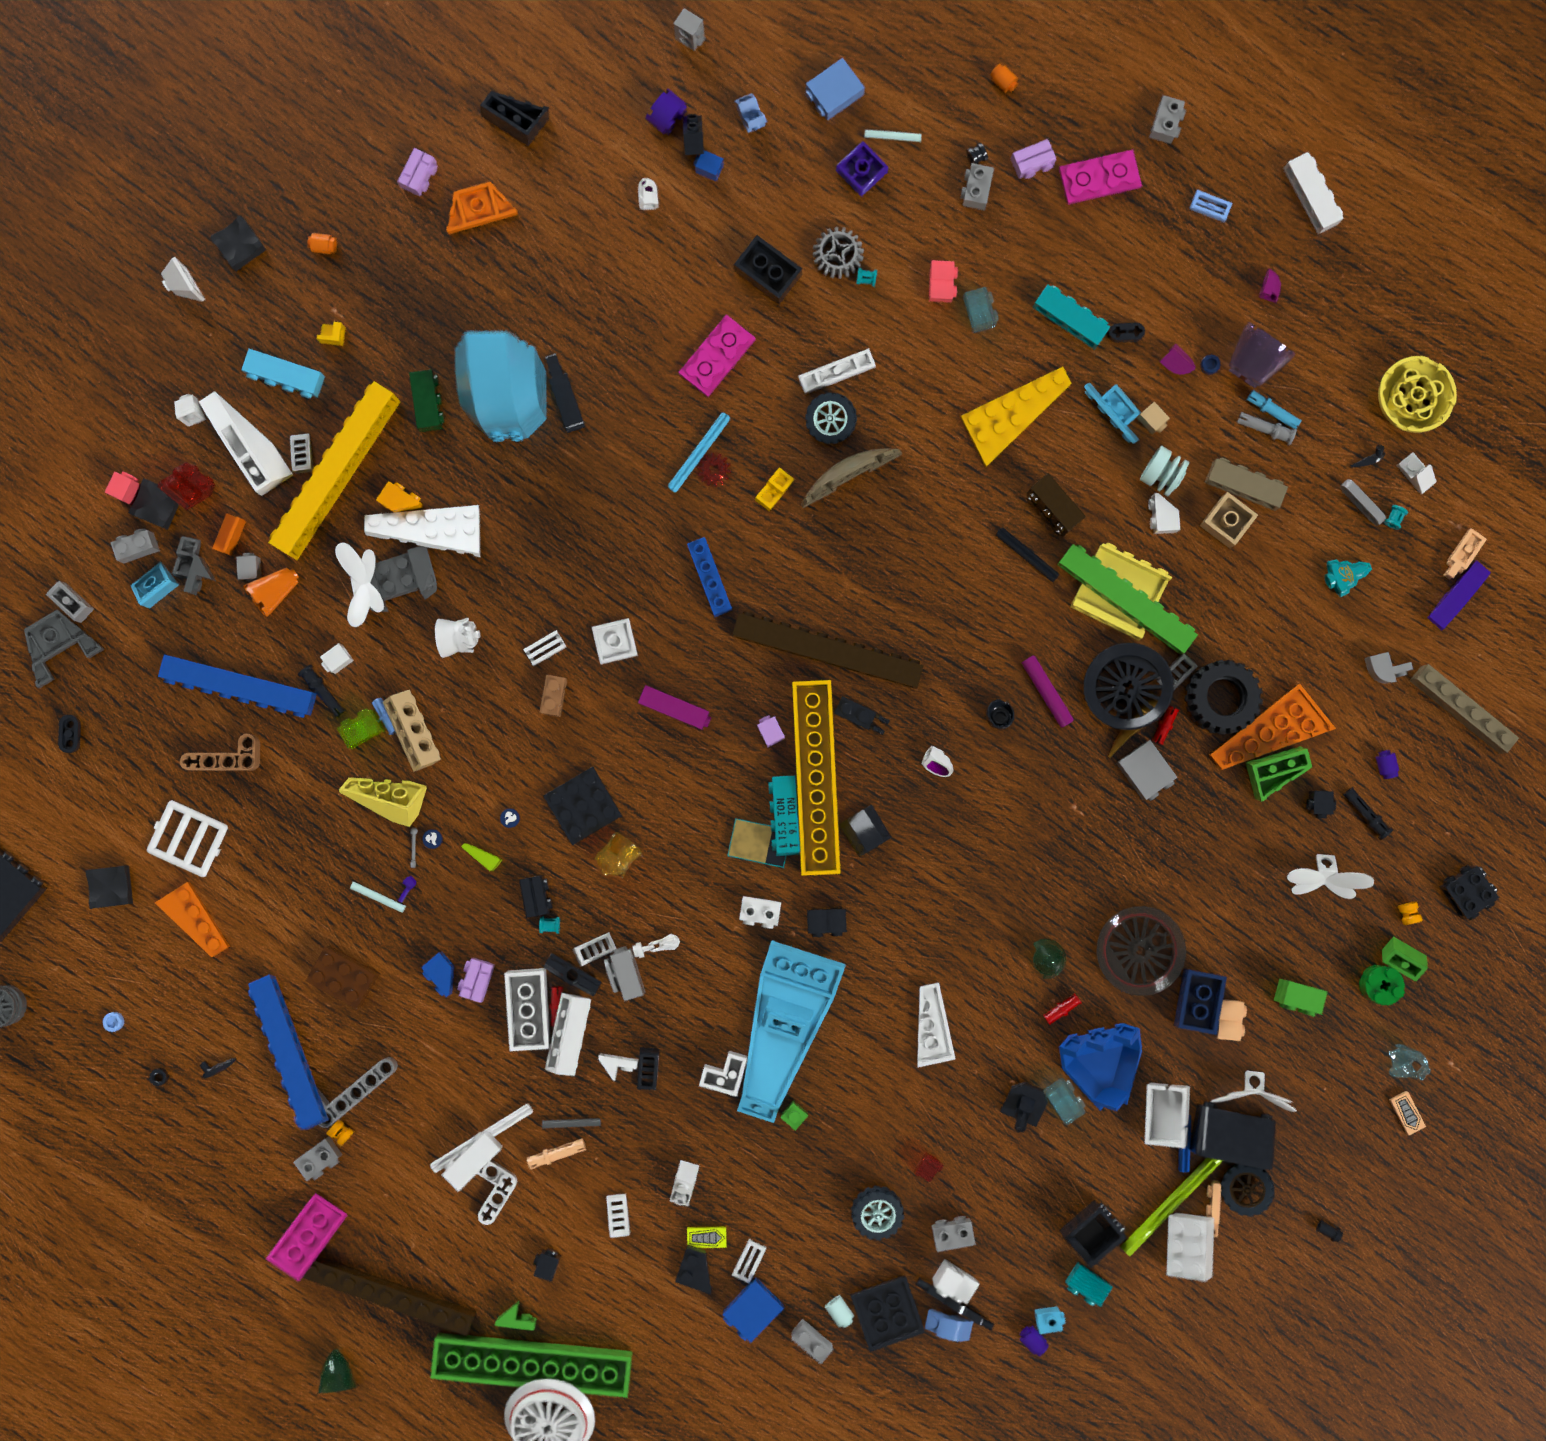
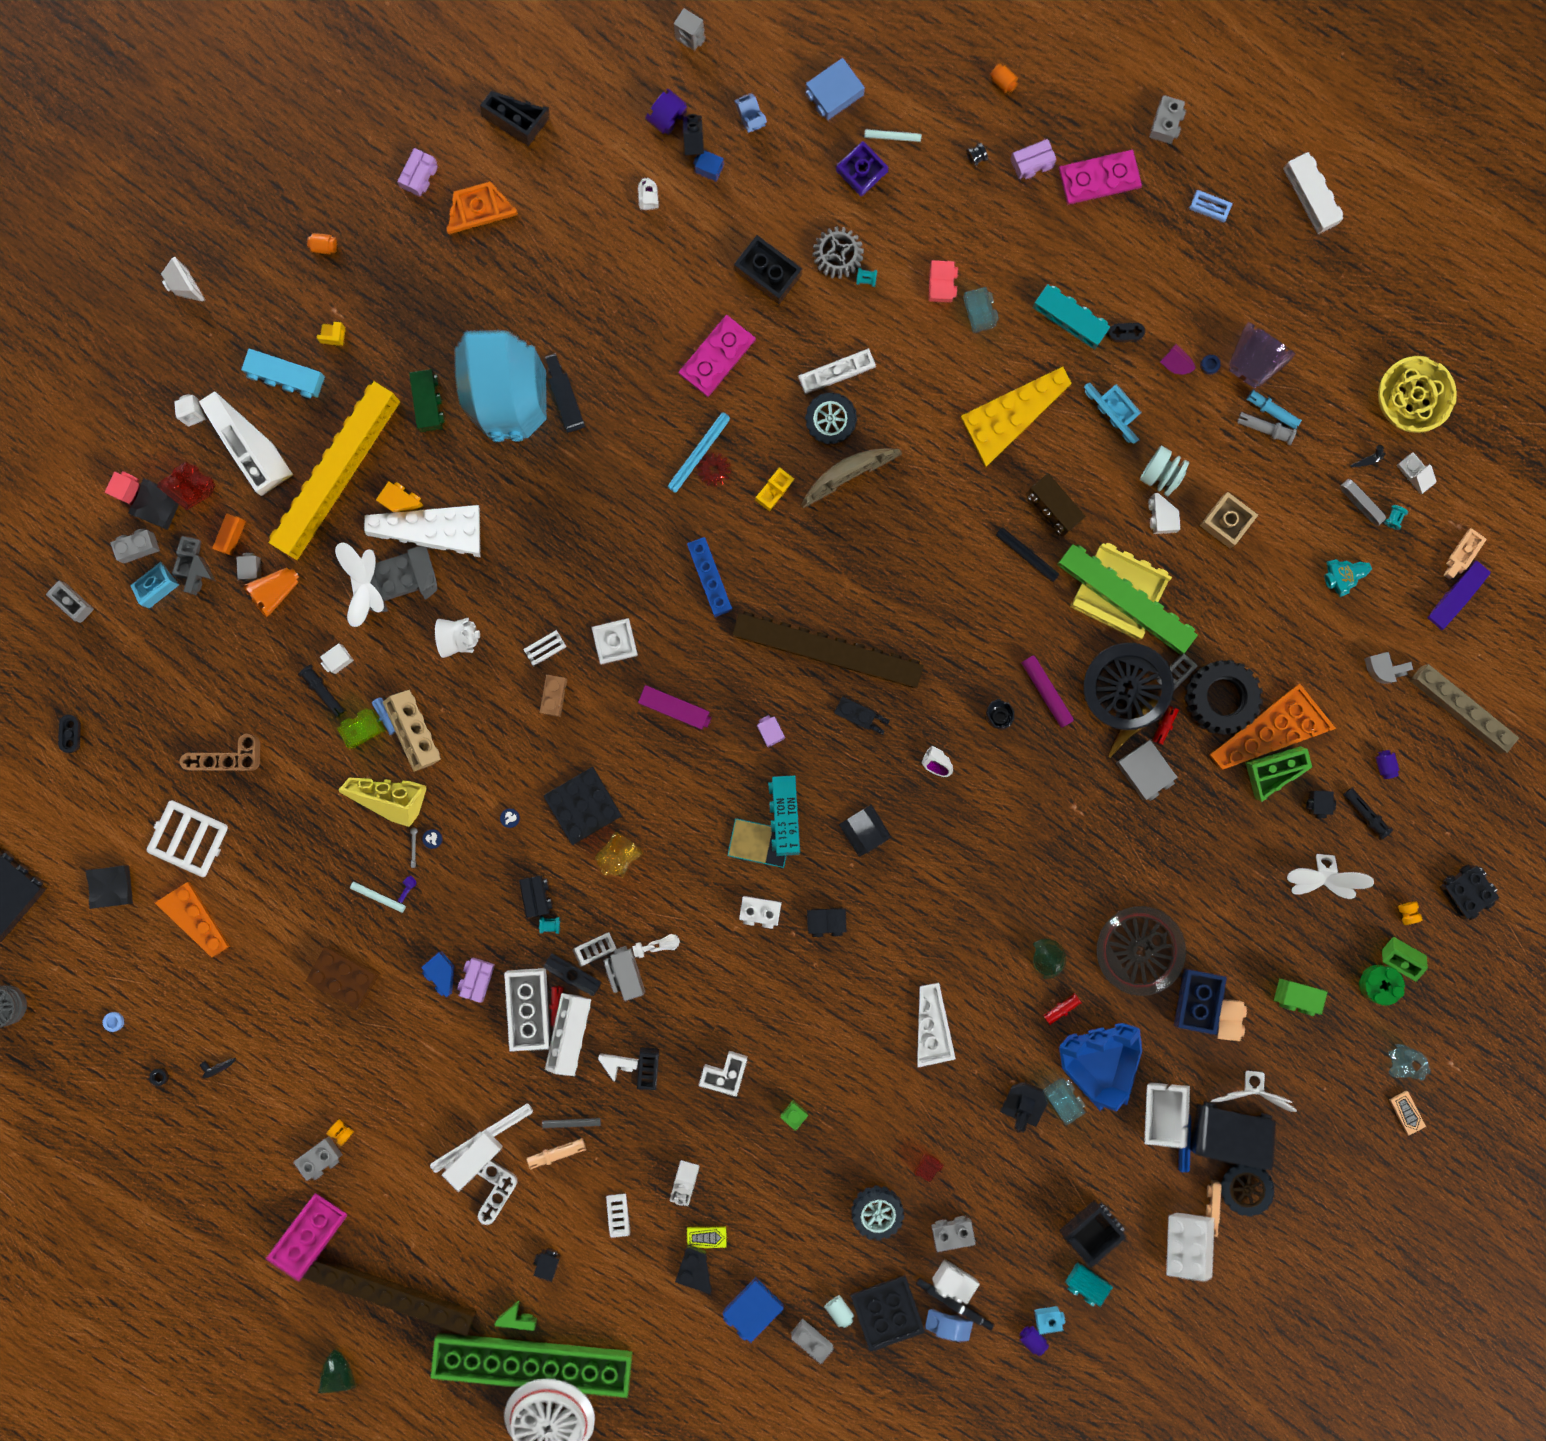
(52, 636): dark grey wing -> none
(237, 685): blue brick -> none
(238, 243): black brick -> none
(287, 1052): blue brick -> none
(308, 467): light grey slope -> none
(365, 1087): light grey beam -> none
(486, 859): lime slope -> none
(755, 1246): white tile -> none
(797, 992): medium azure wing -> none
(816, 777): yellow brick -> none
(978, 186): light grey brick -> none
(1153, 418): tan brick -> none
(1169, 1205): lime piece -> none
(1246, 484): dark tan brick -> none
(1271, 287): magenta brick -> none
(1331, 1232): black pin -> none

